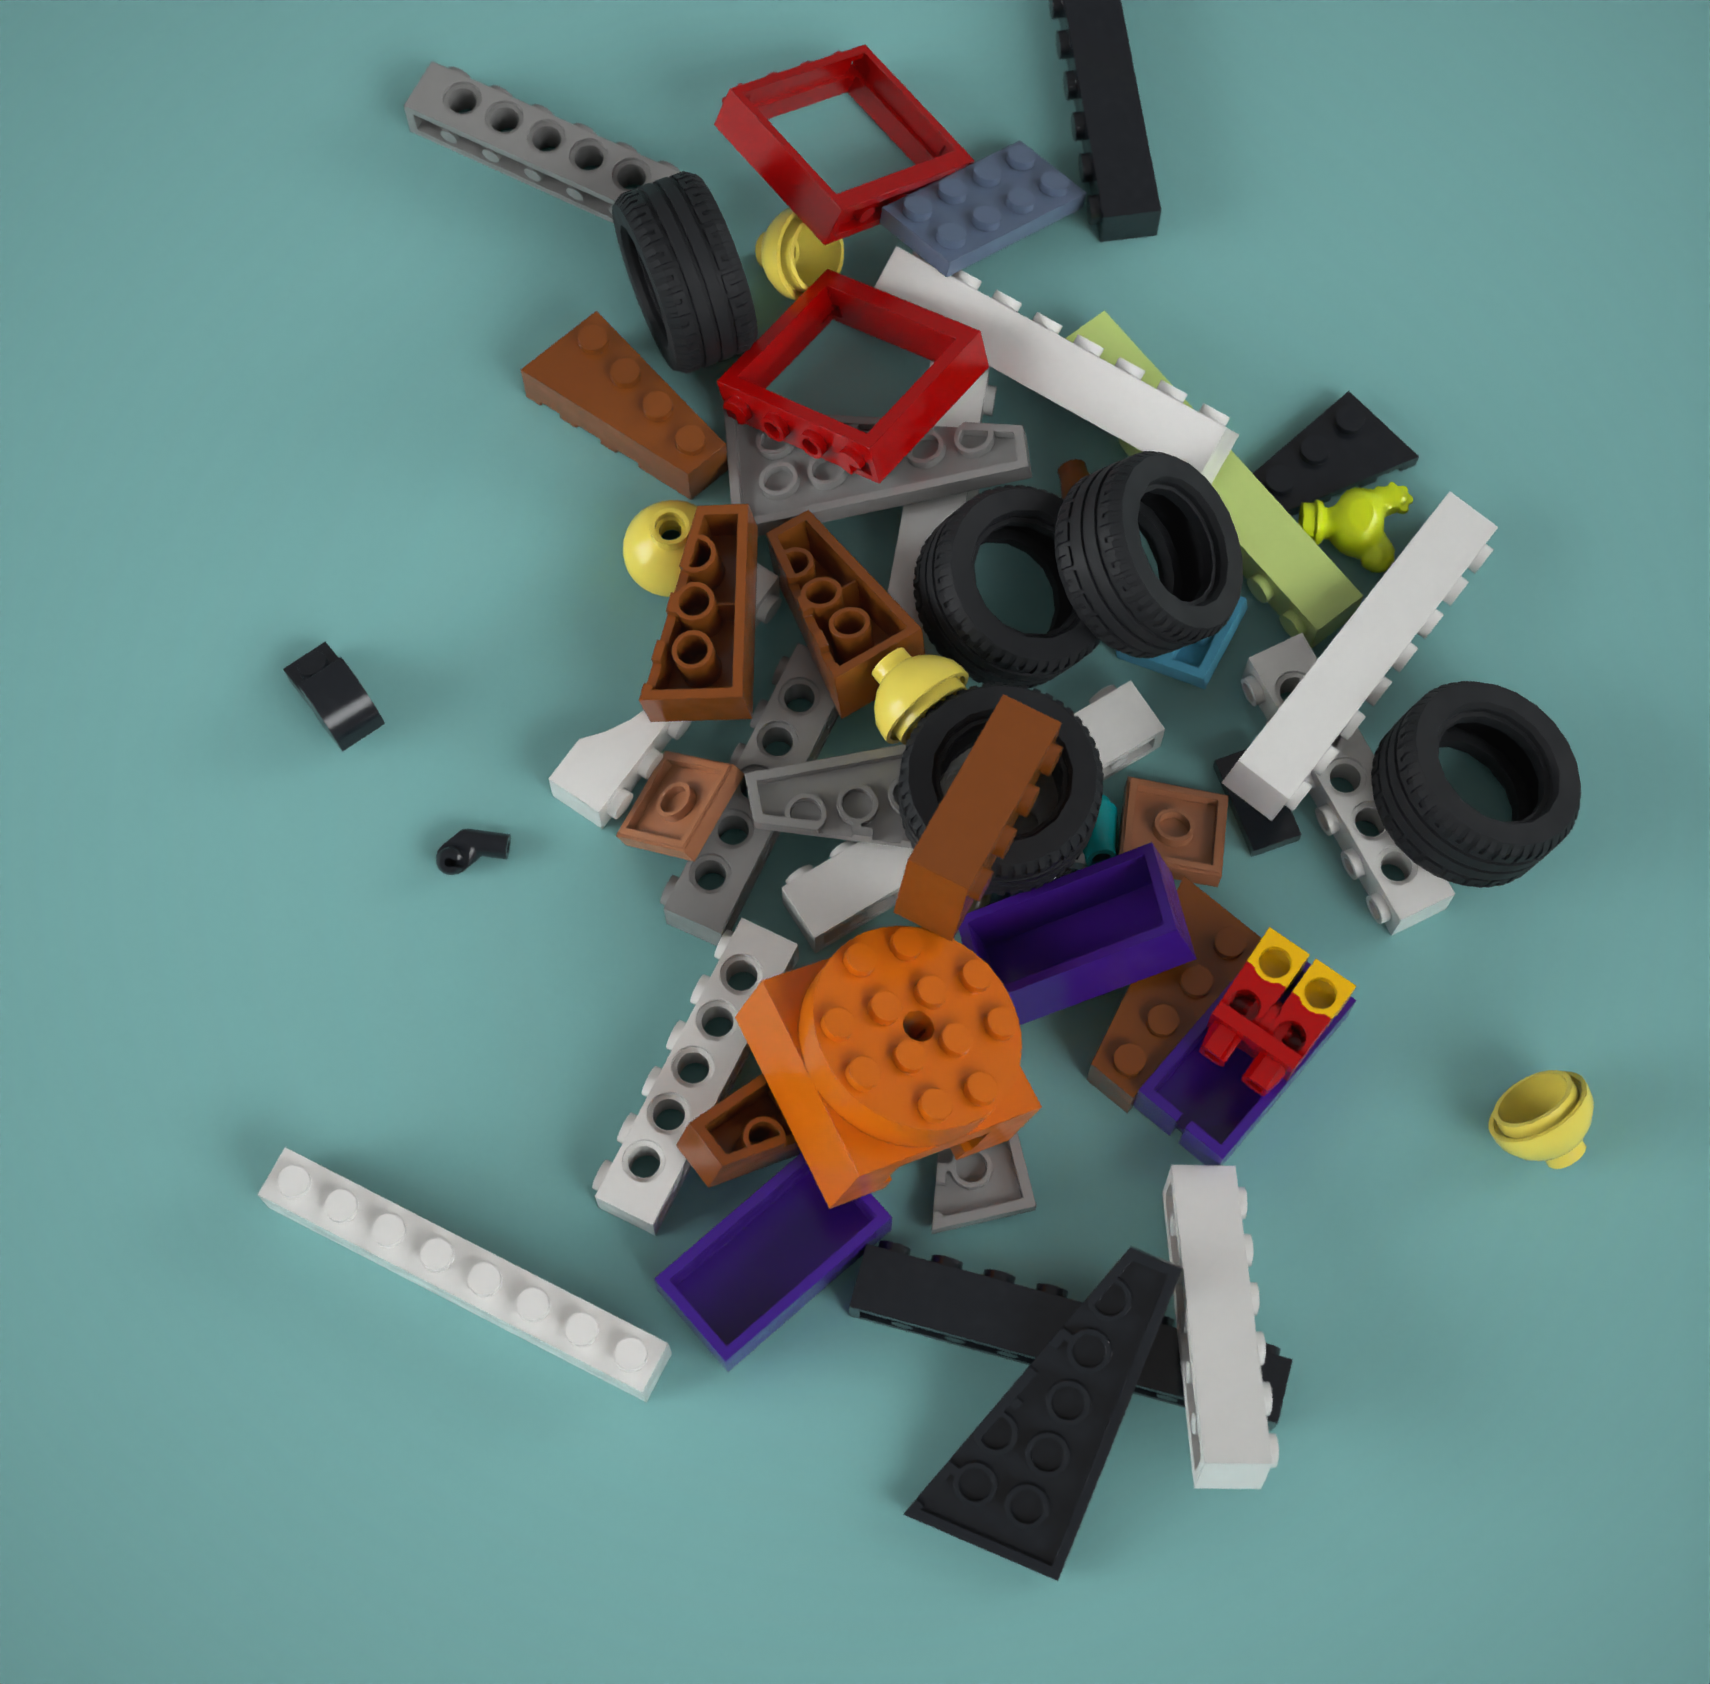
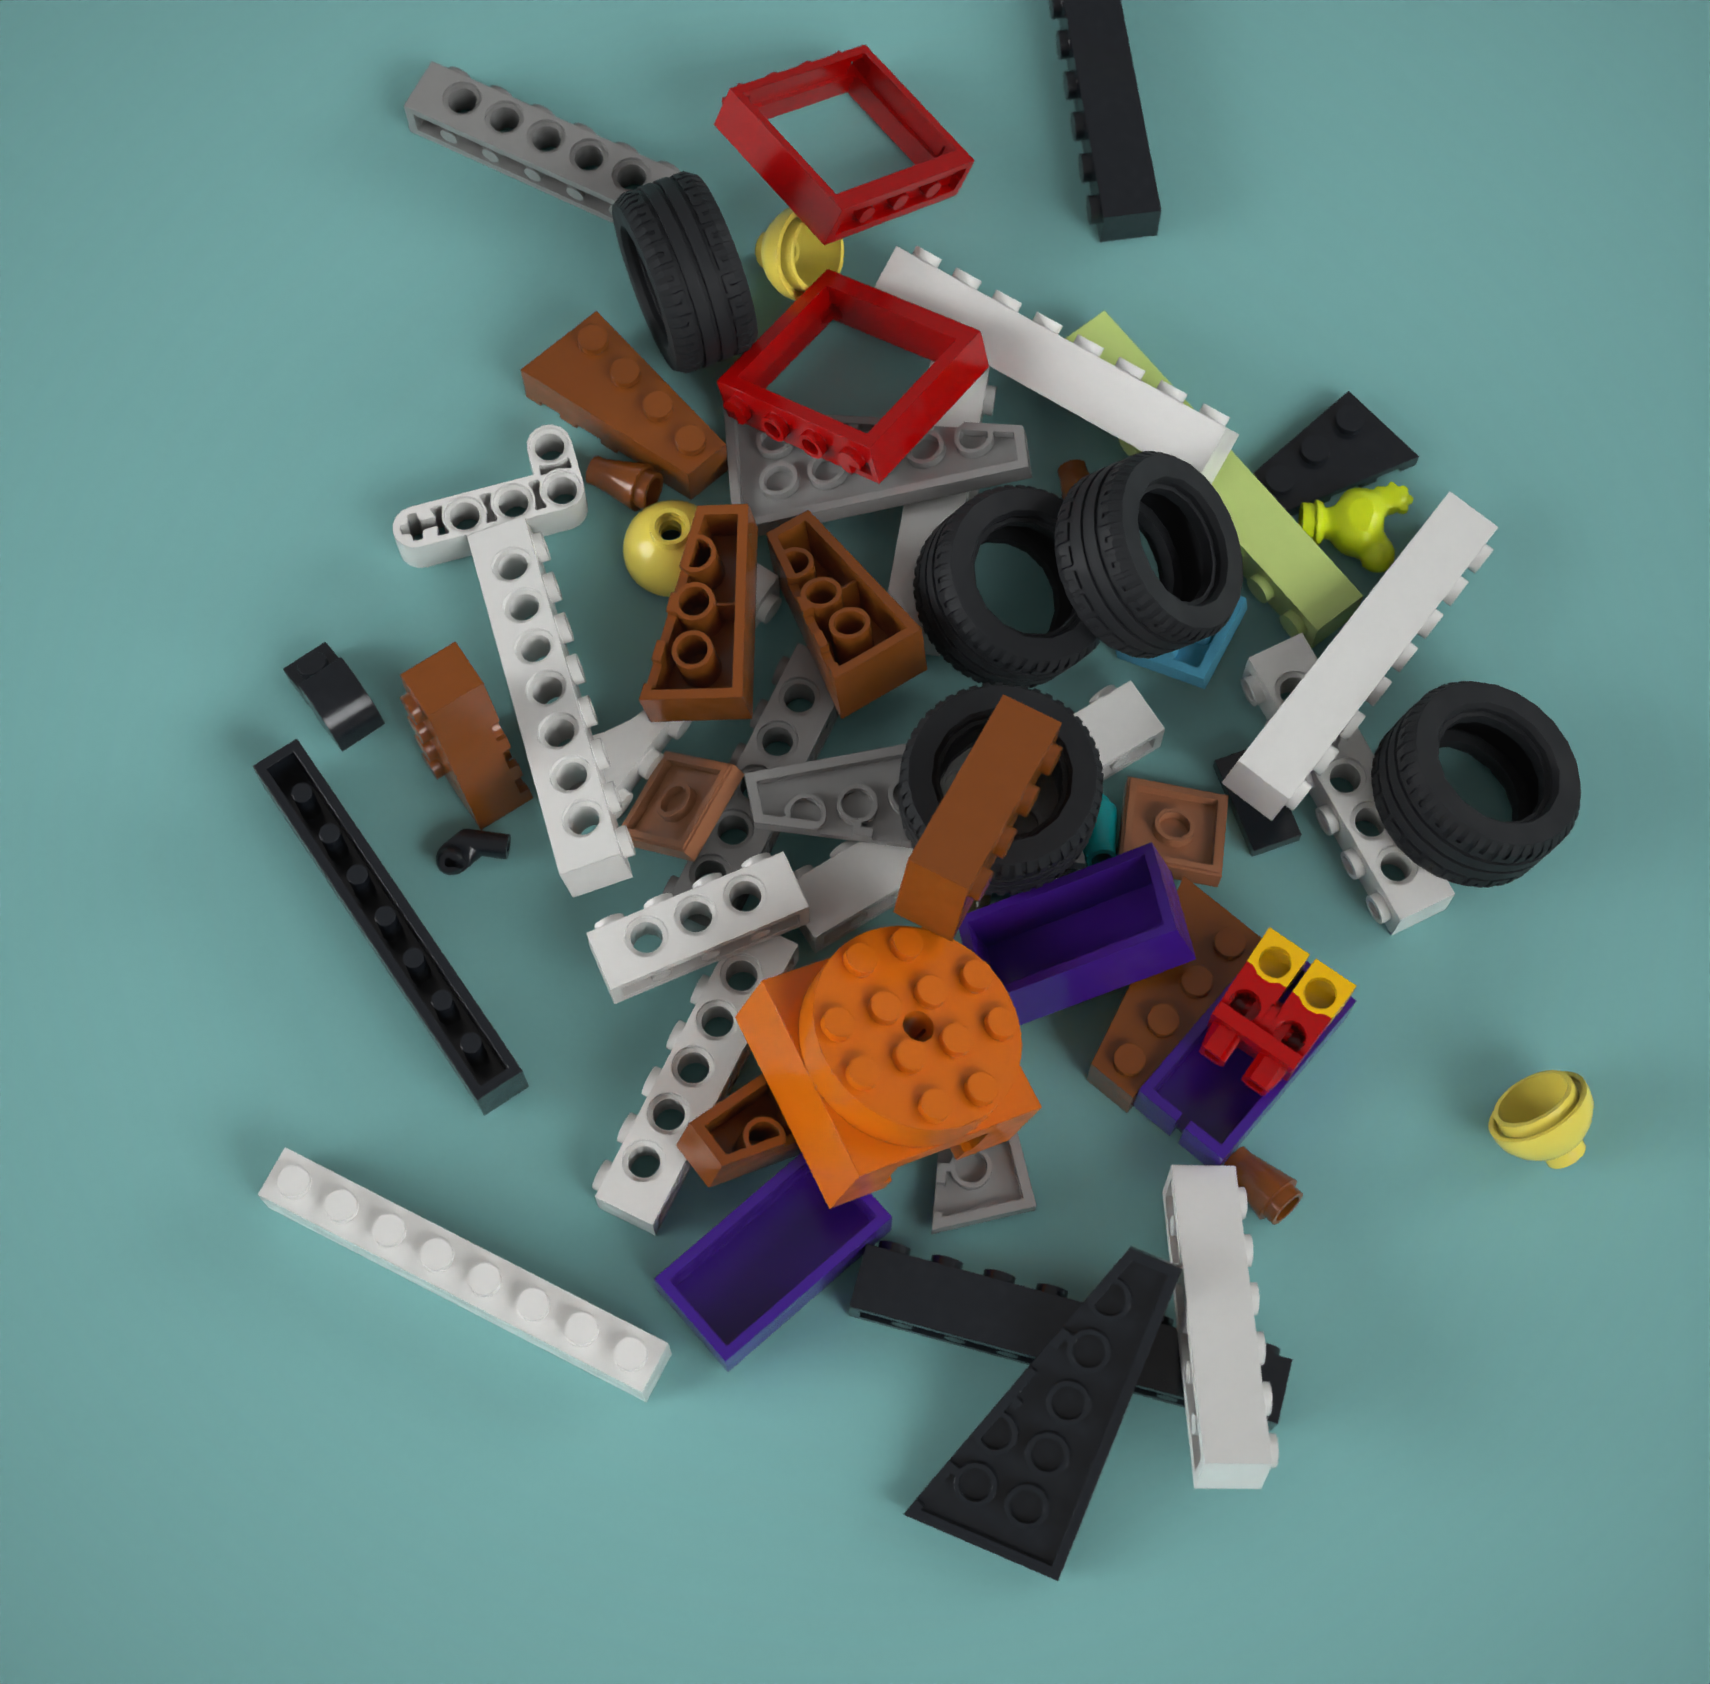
(391, 927): none -> black brick
(462, 735): none -> dark orange wedge
(491, 503): none -> white beam
(582, 860): none -> white brick
(627, 482): none -> dark orange cone
(682, 951): none -> white brick
(911, 689): light yellow piece -> none
(982, 208): sand blue plate -> none
(1268, 1189): none -> dark orange cone

